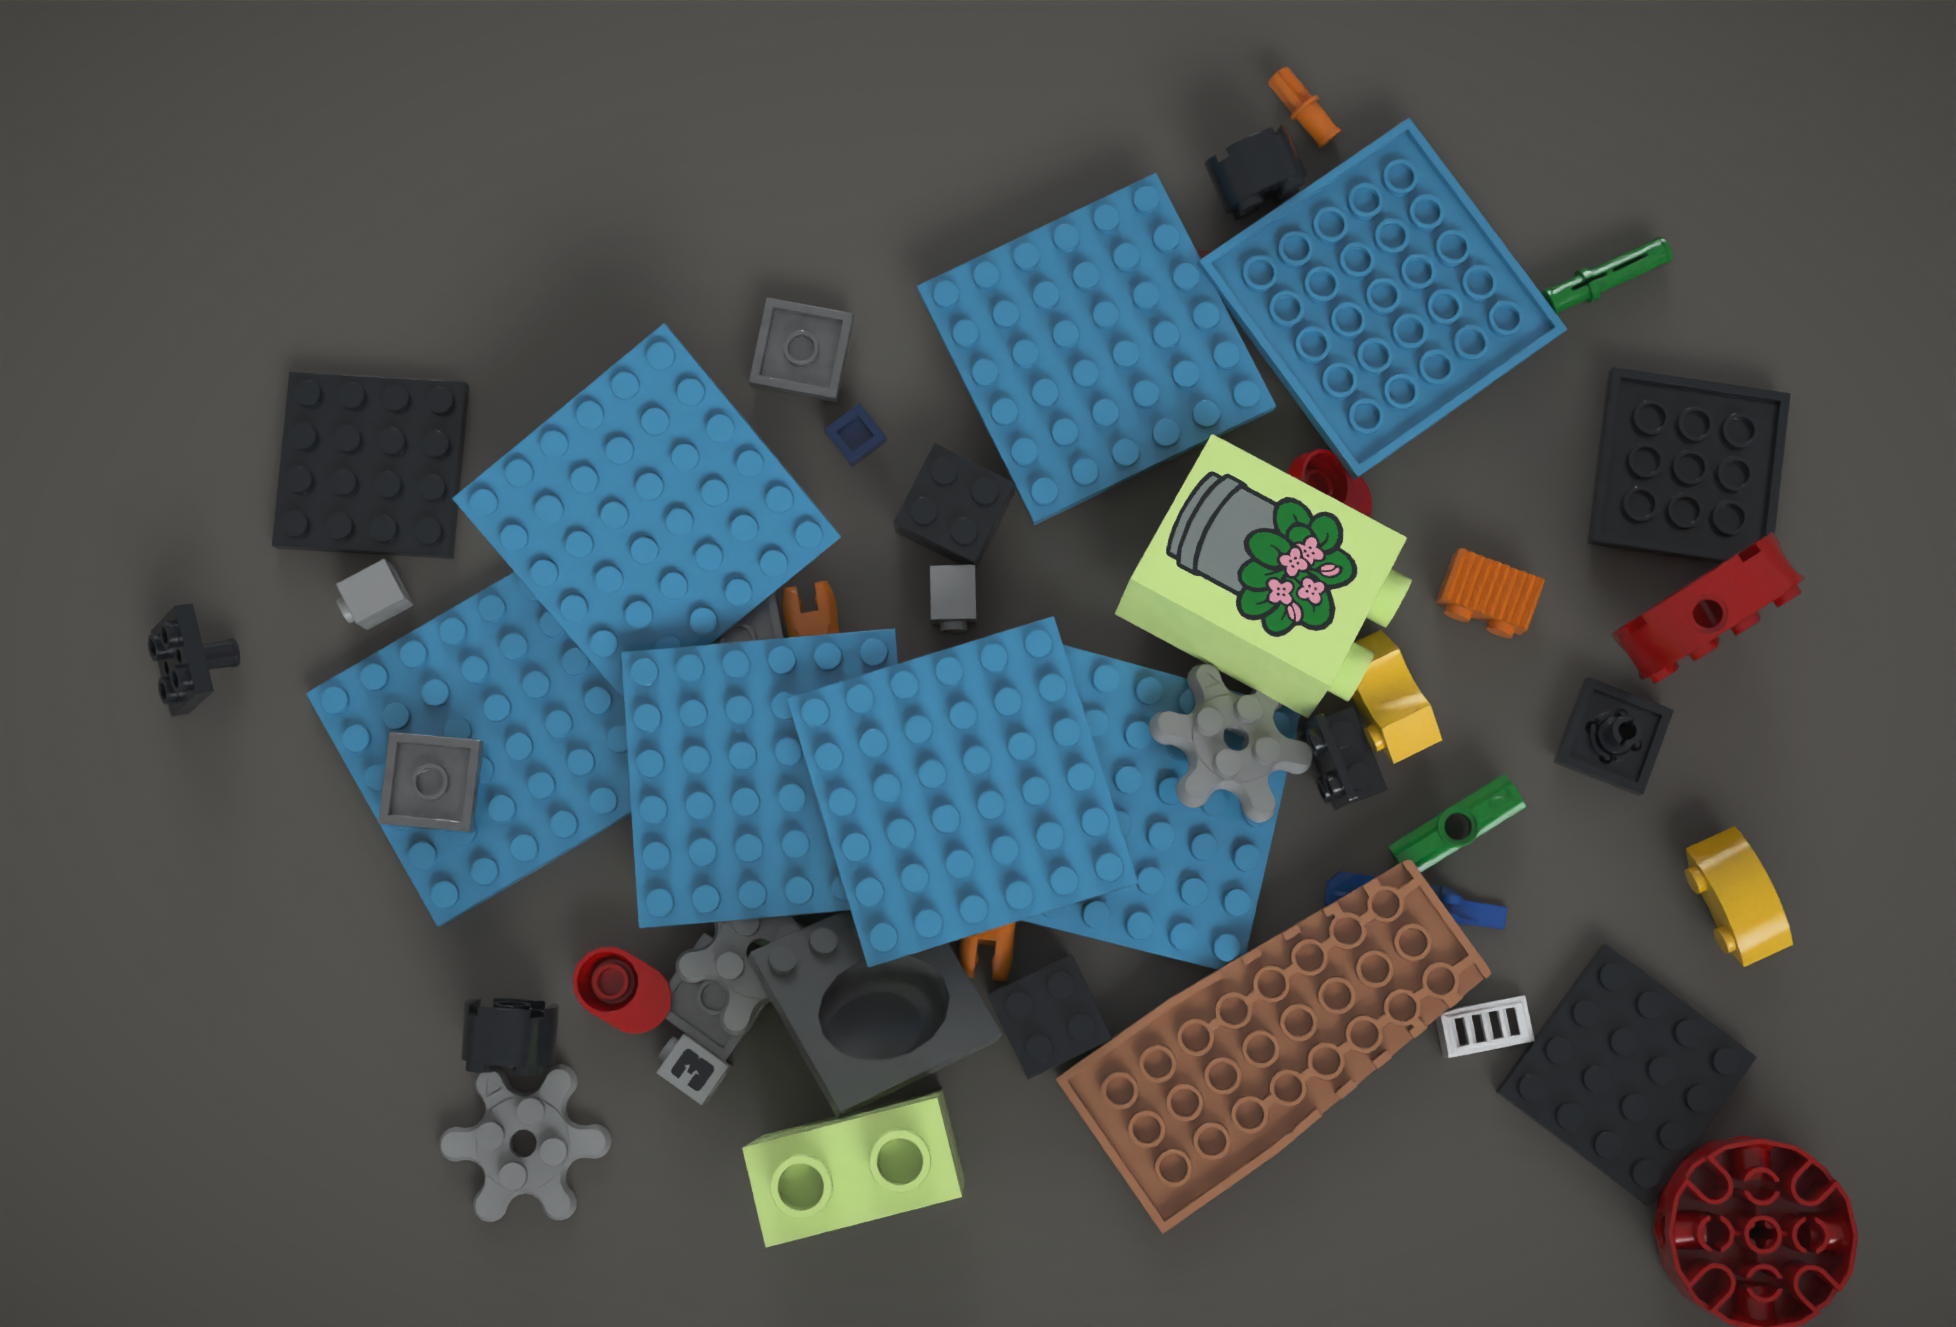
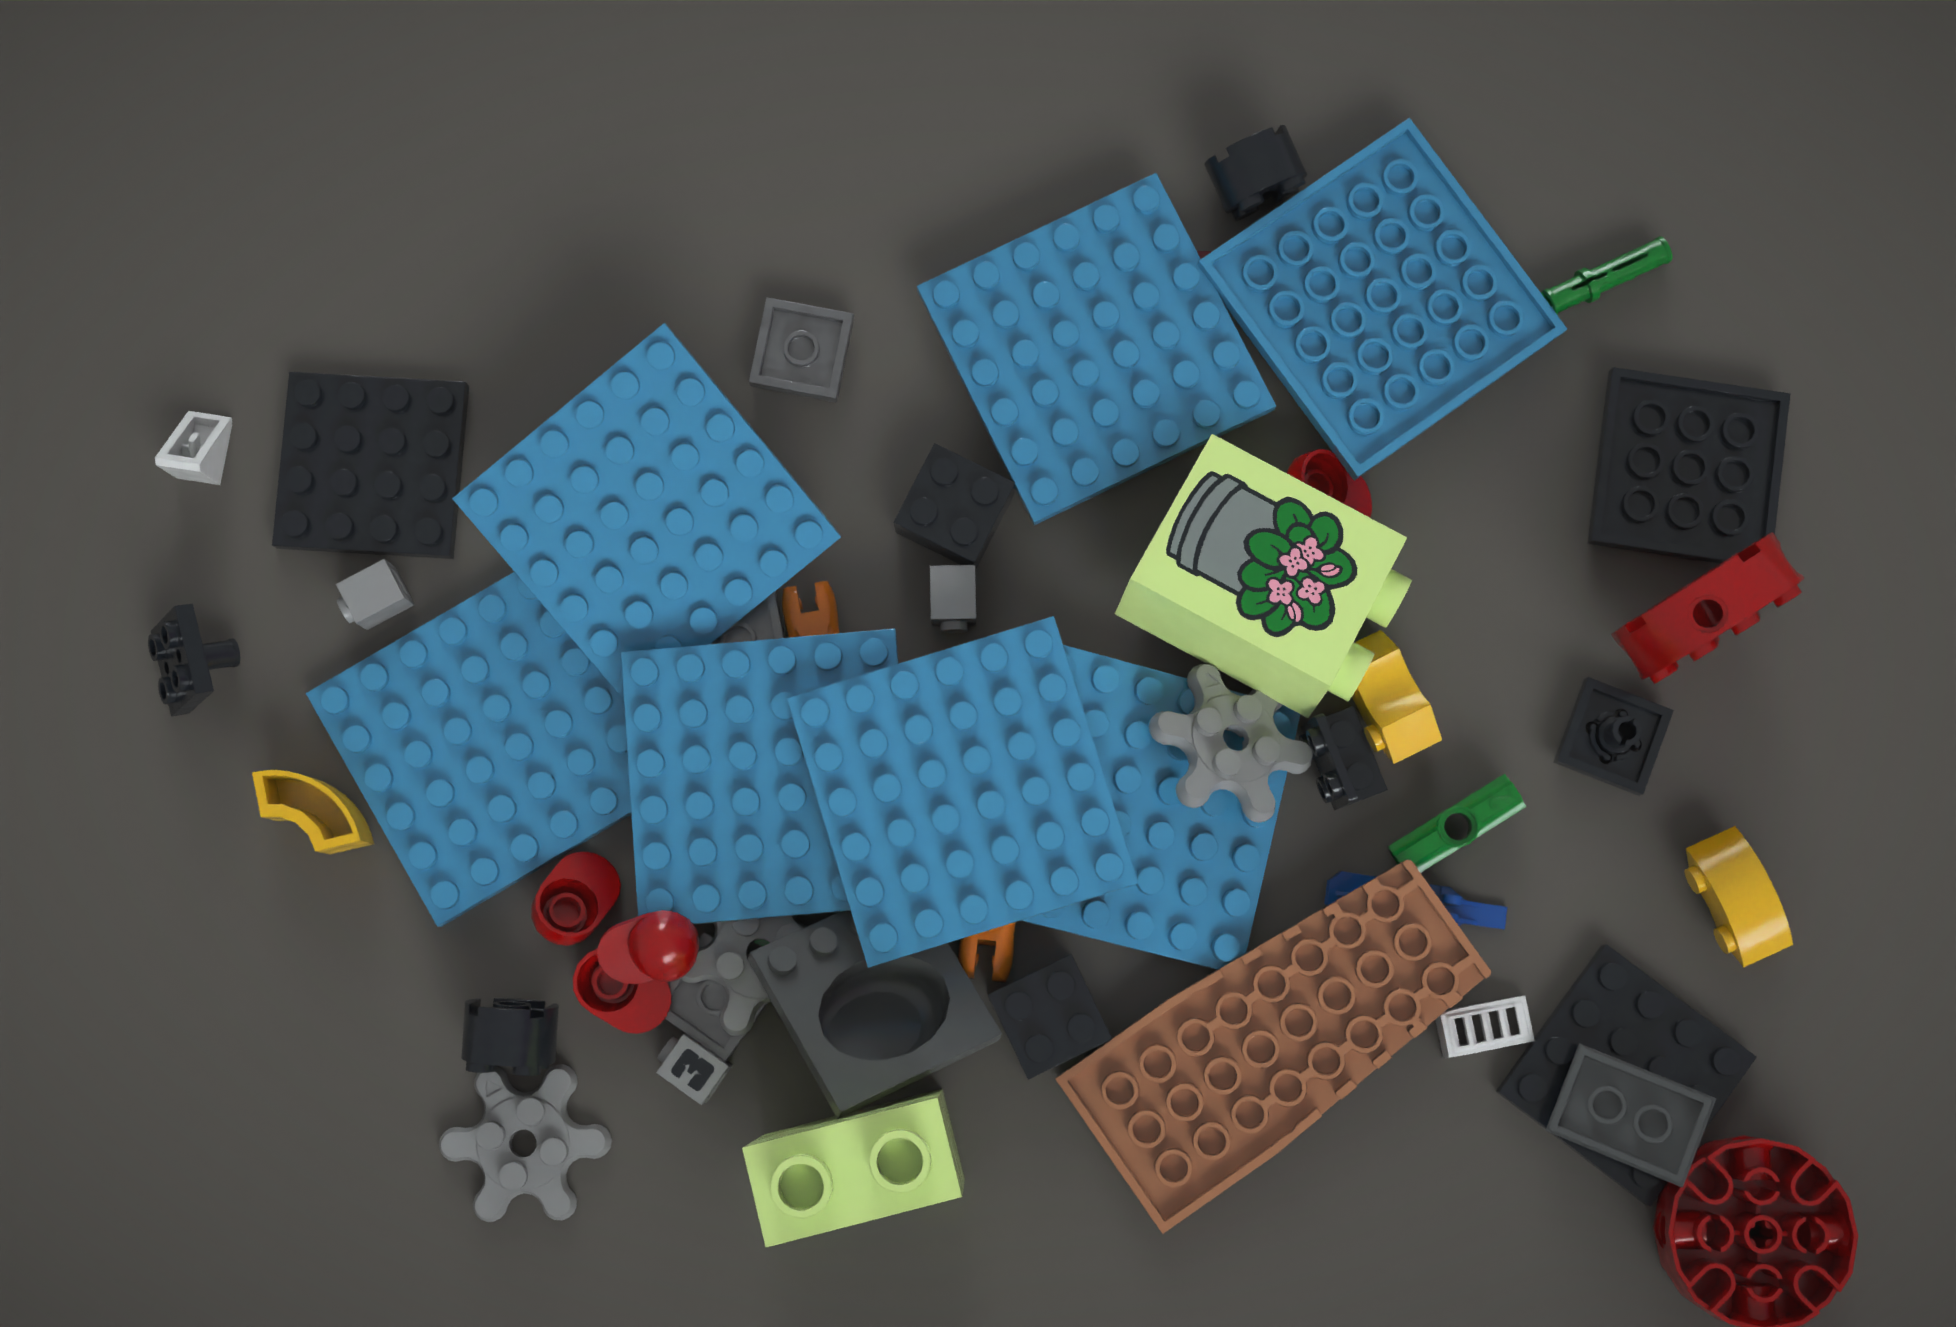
(197, 448): none -> white slope
(315, 806): none -> yellow brick
(431, 782): flat silver plate -> none
(575, 898): none -> red cap
(649, 948): none -> red cap
(855, 435): dark blue plate -> none
(1304, 107): orange axle -> none
(1489, 593): orange brick -> none
(1631, 1115): none -> dark grey tile

